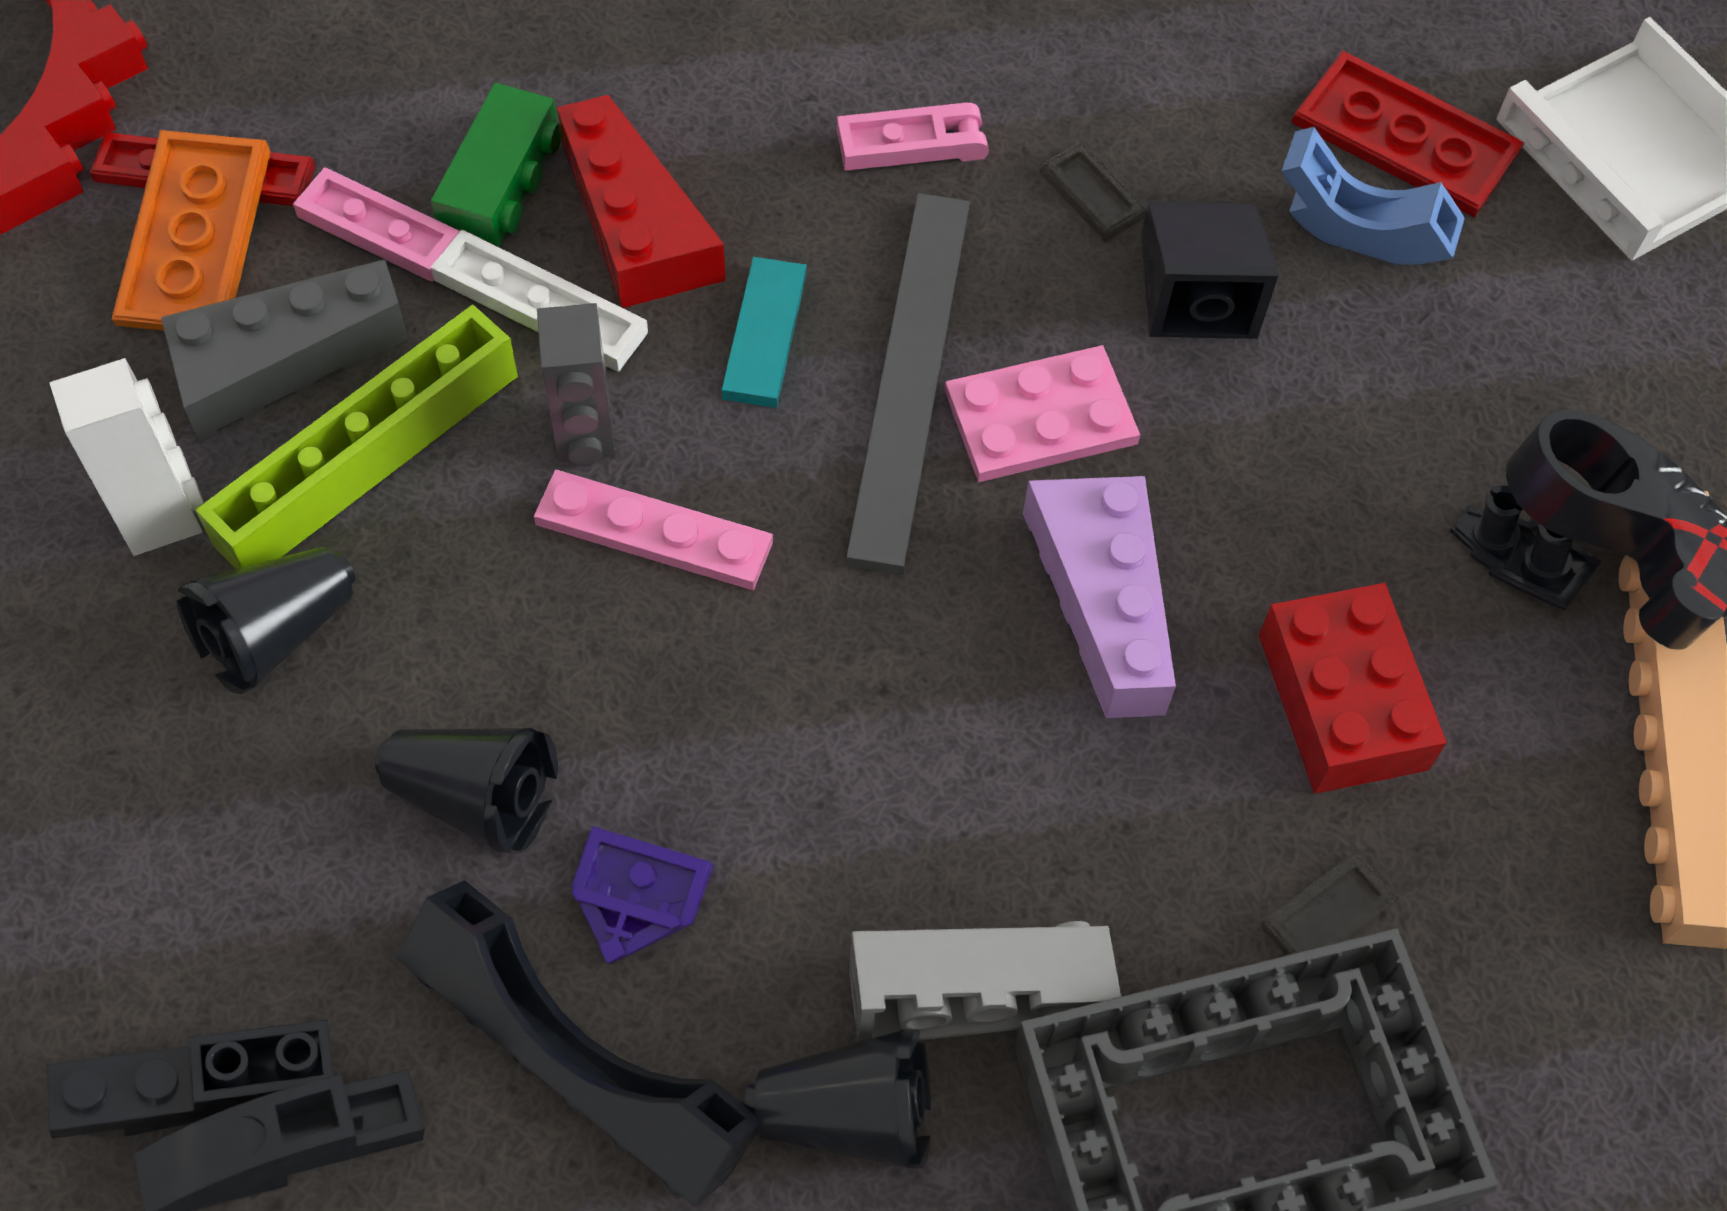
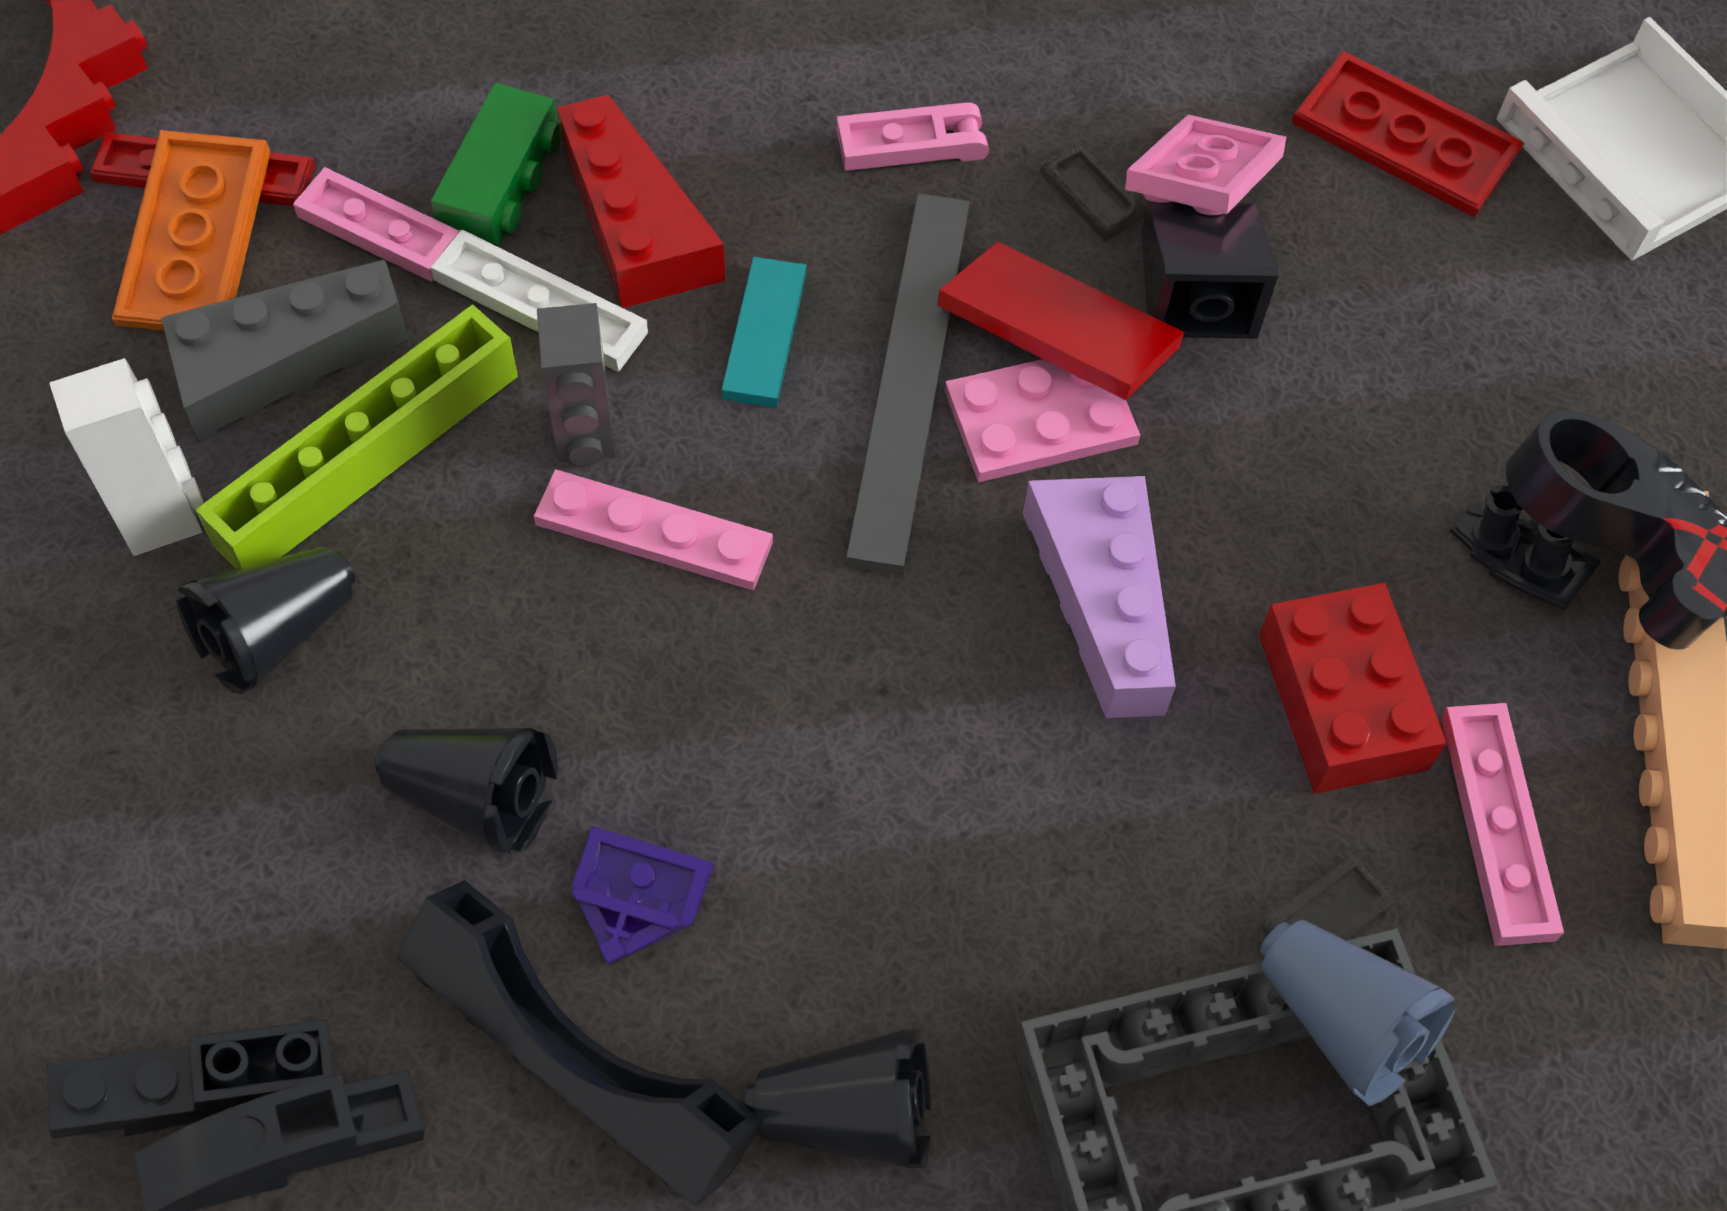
(976, 977): light grey wedge -> none
(1060, 320): none -> red tile
(1205, 164): none -> bright pink plate
(1356, 1006): none -> sand blue cone
(1381, 223): medium blue arch -> none
(1501, 825): none -> bright pink plate

